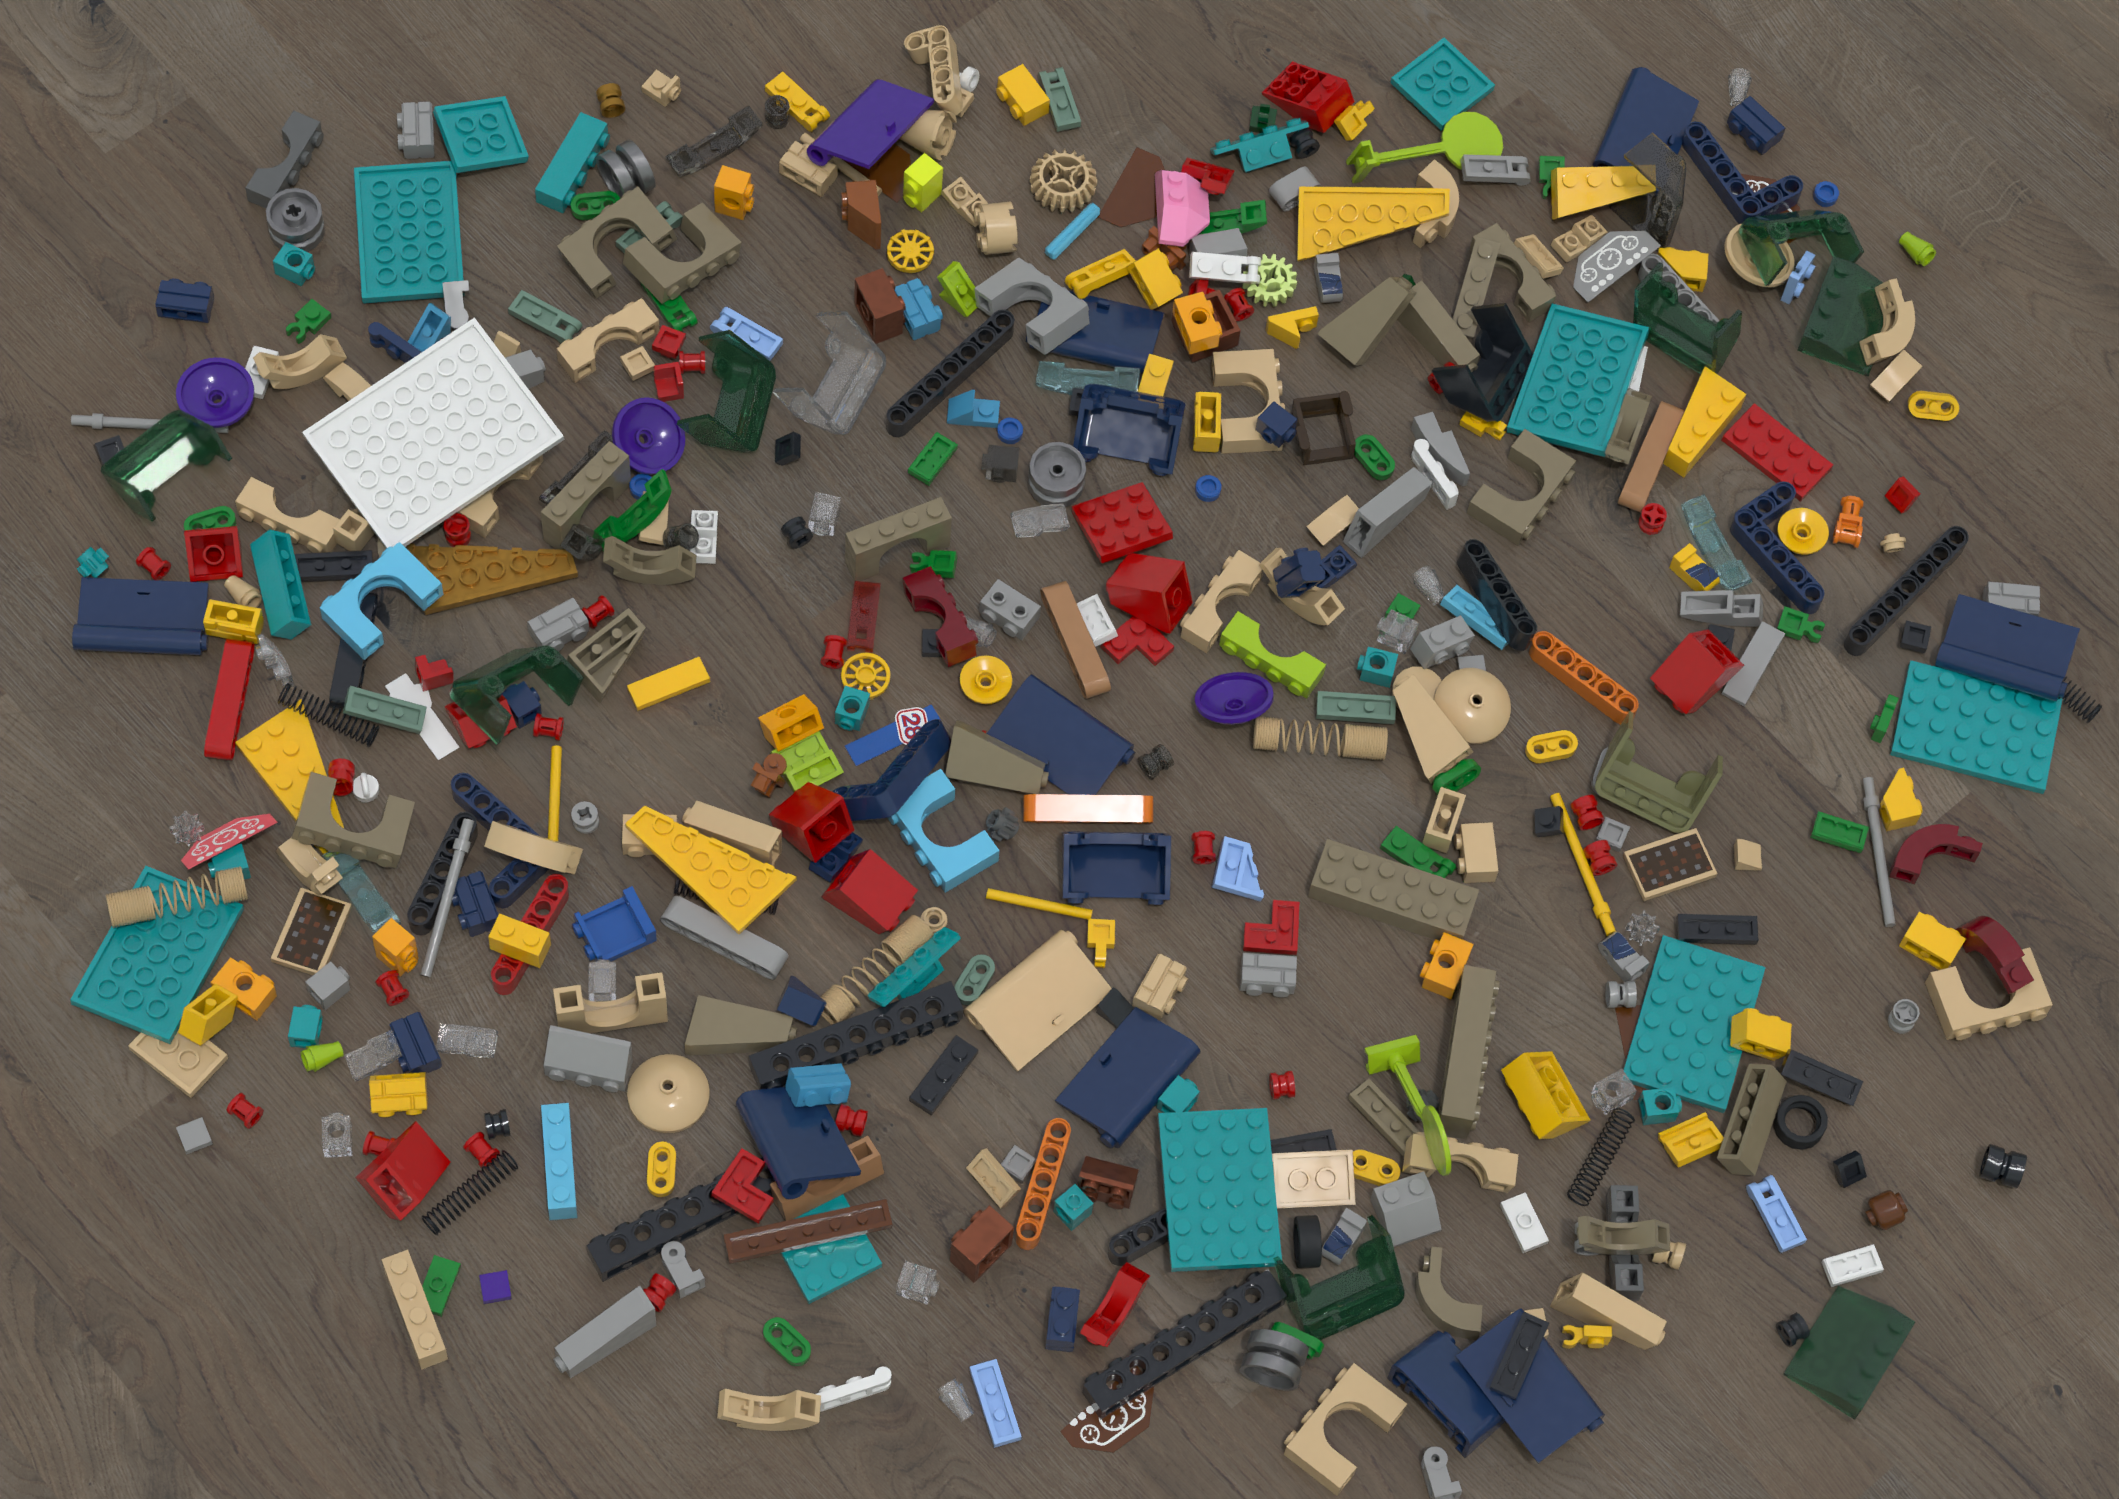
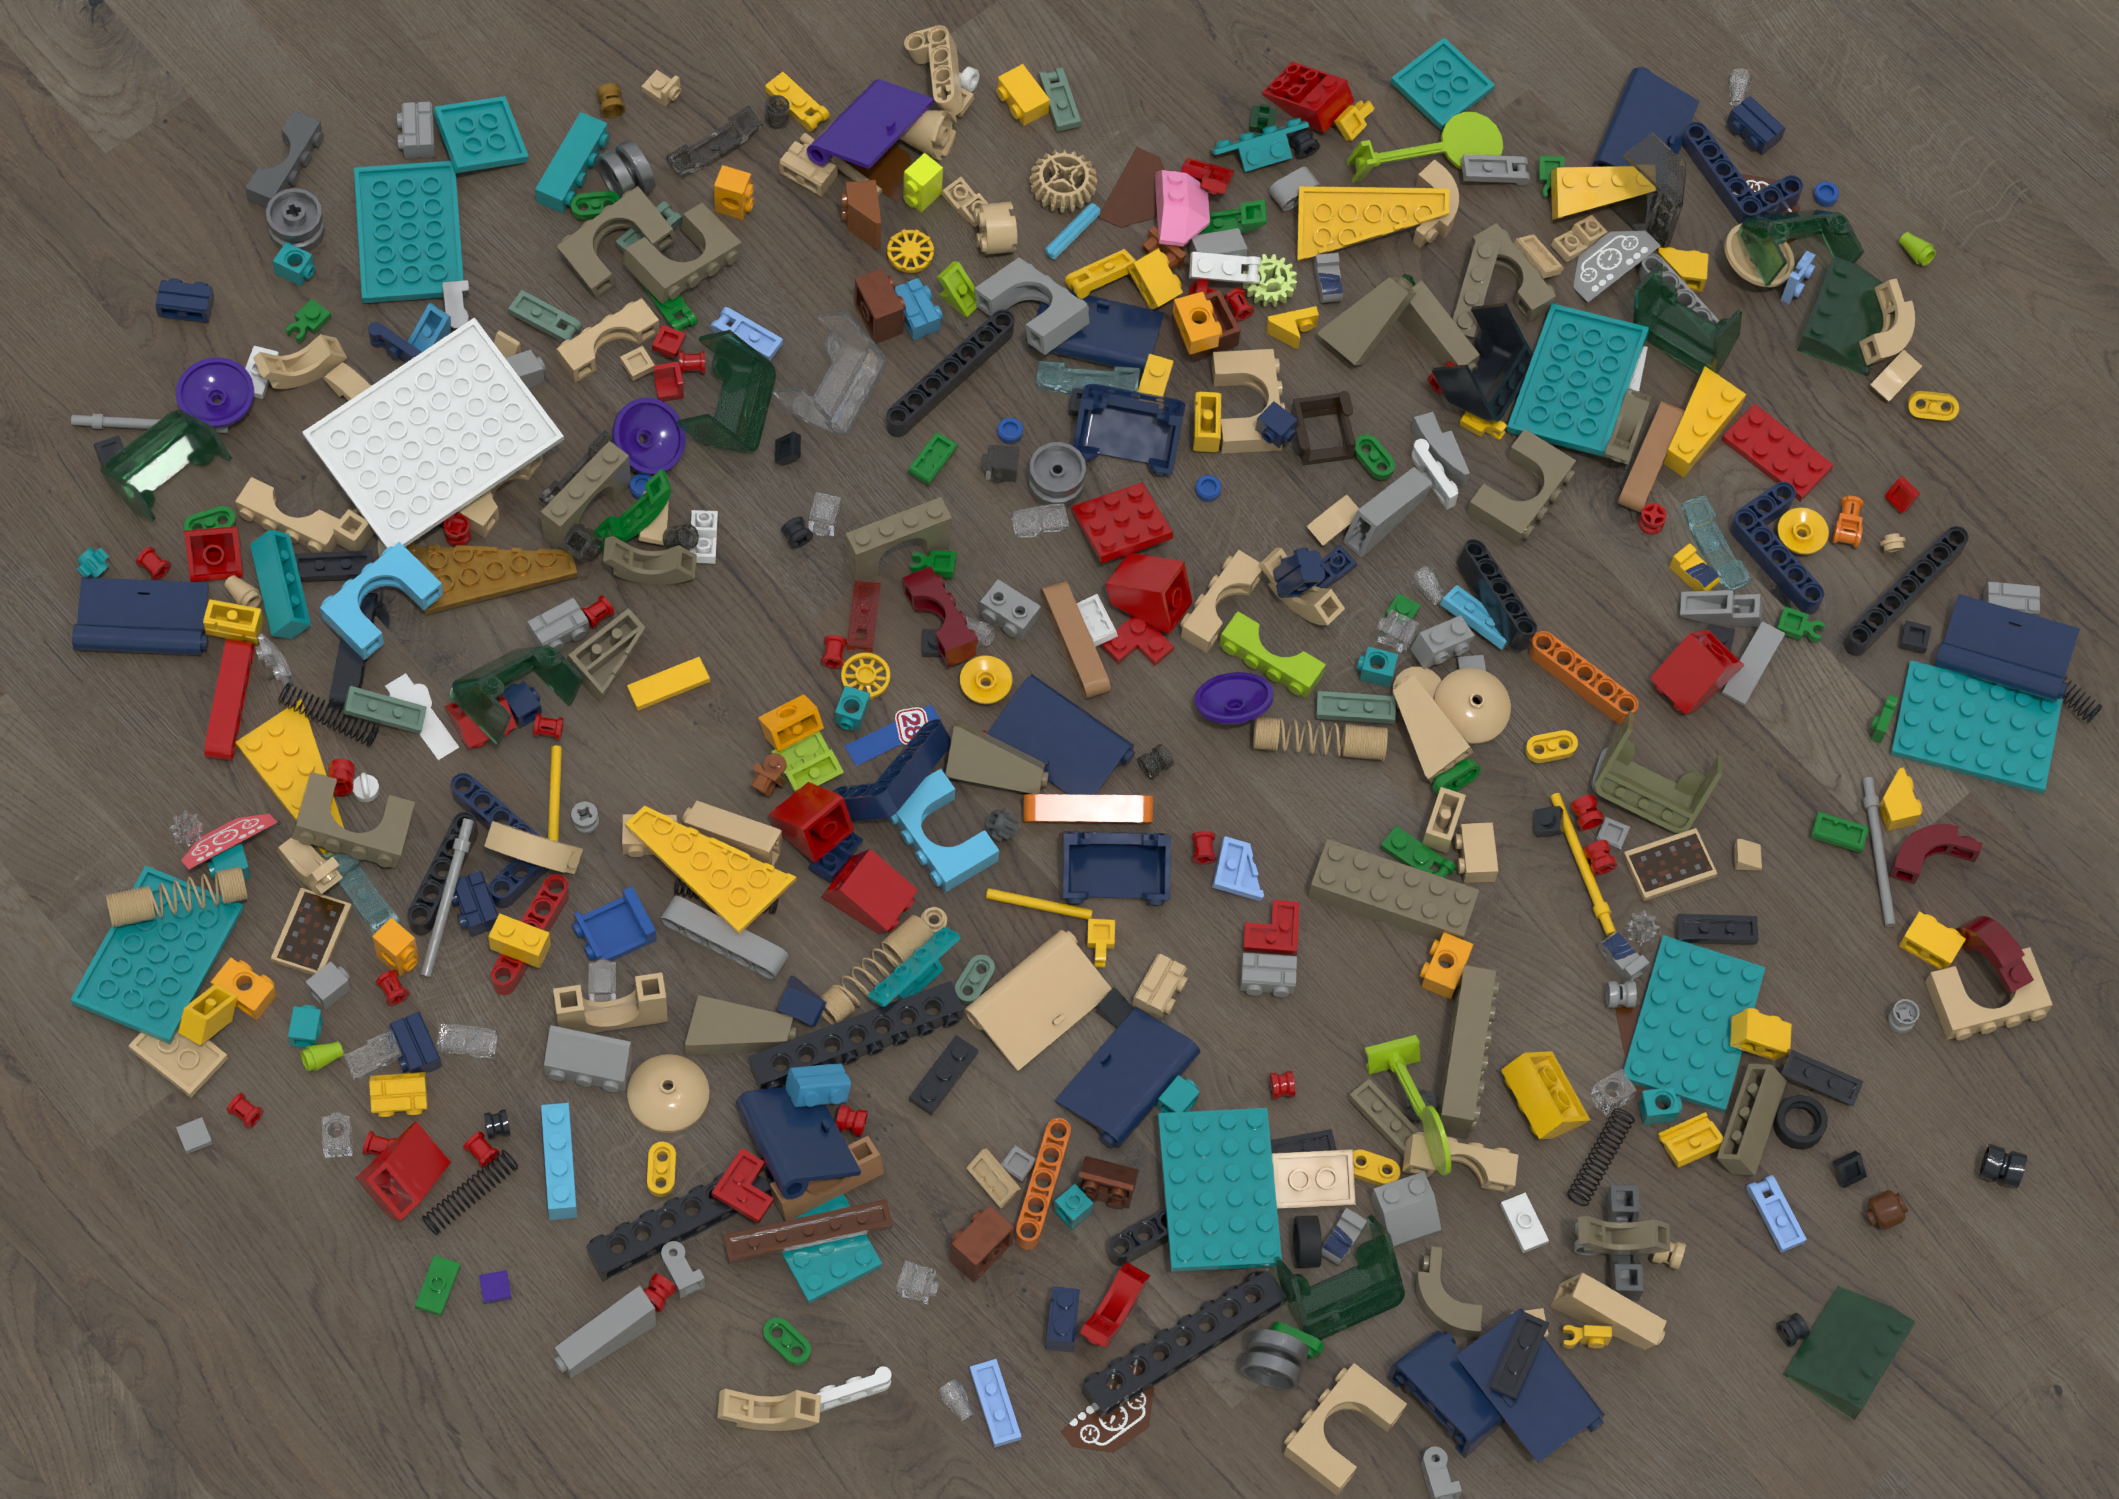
(414, 1309): tan arch -> none
(433, 674): red panel -> none
(973, 412): dark azure slope -> none
(1852, 1265): white plate -> none

